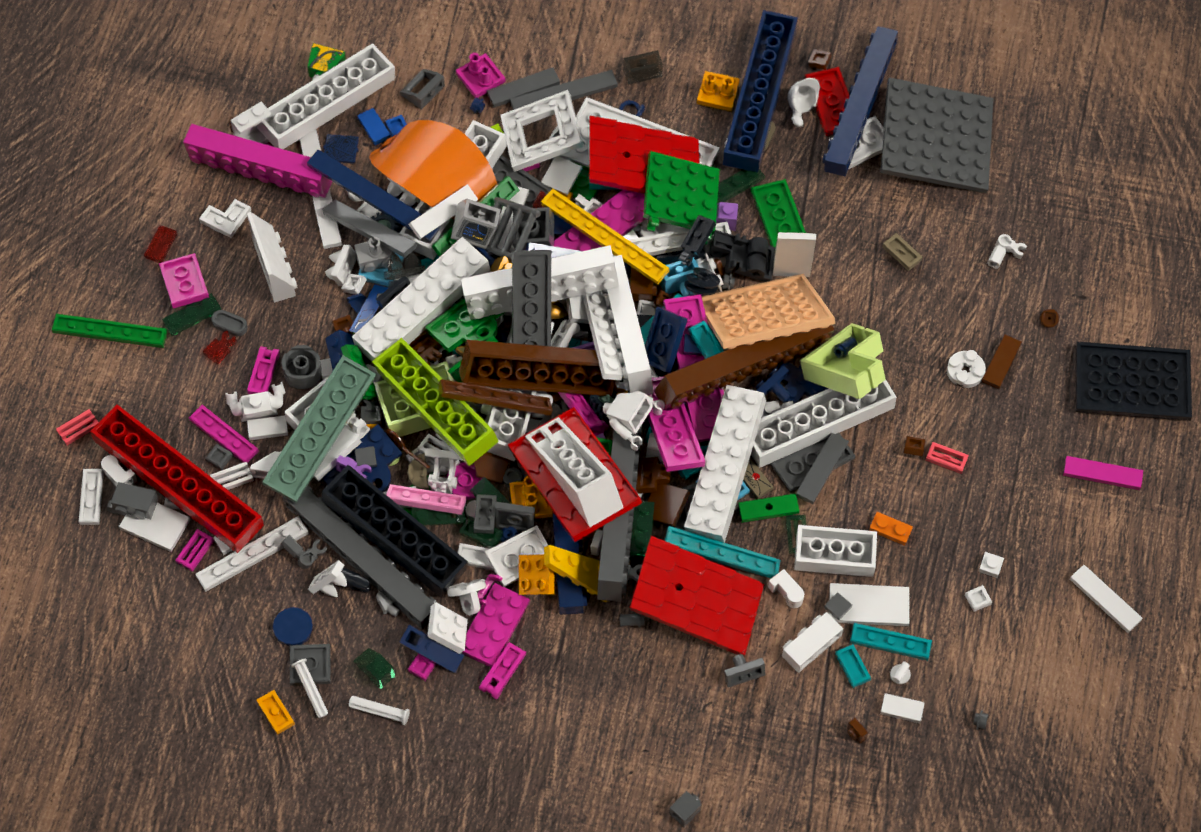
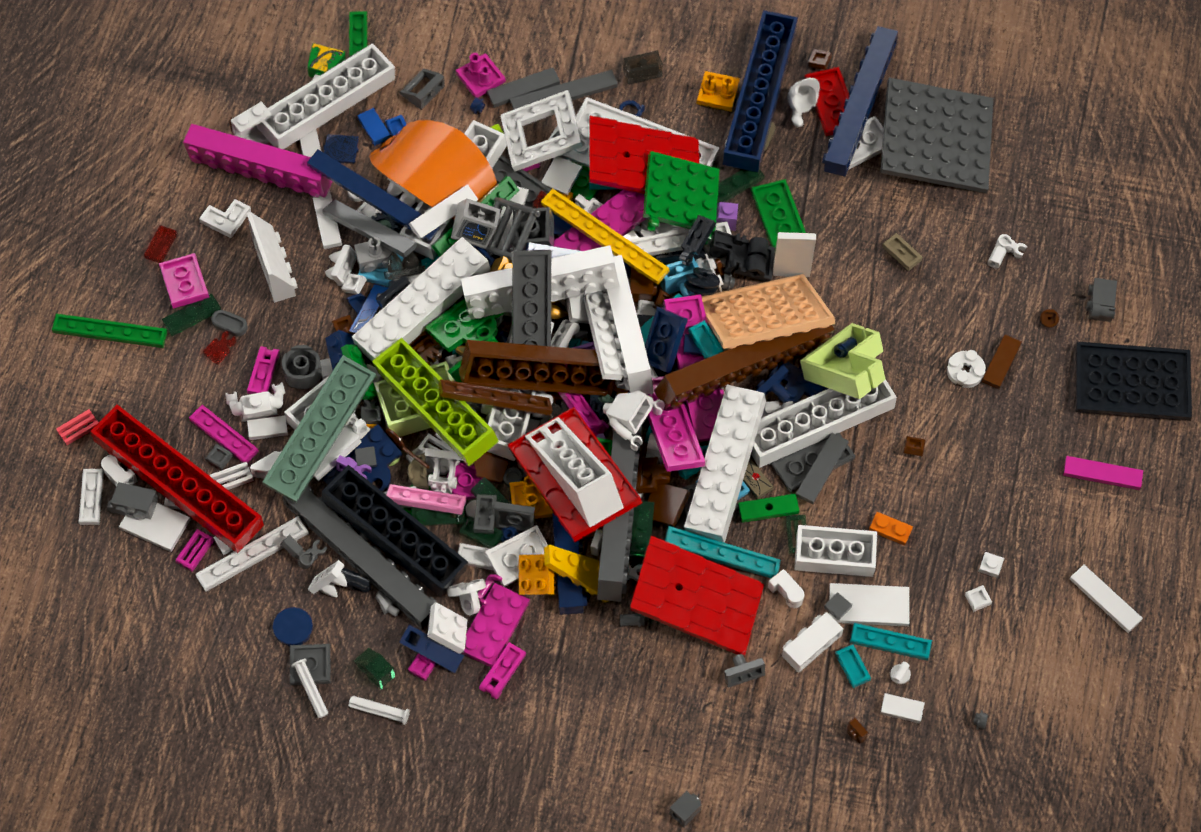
(275, 712): light orange plate -> none
(358, 31): none -> green plate
(945, 460): coral tile -> none
(1102, 299): none -> dark grey hinge

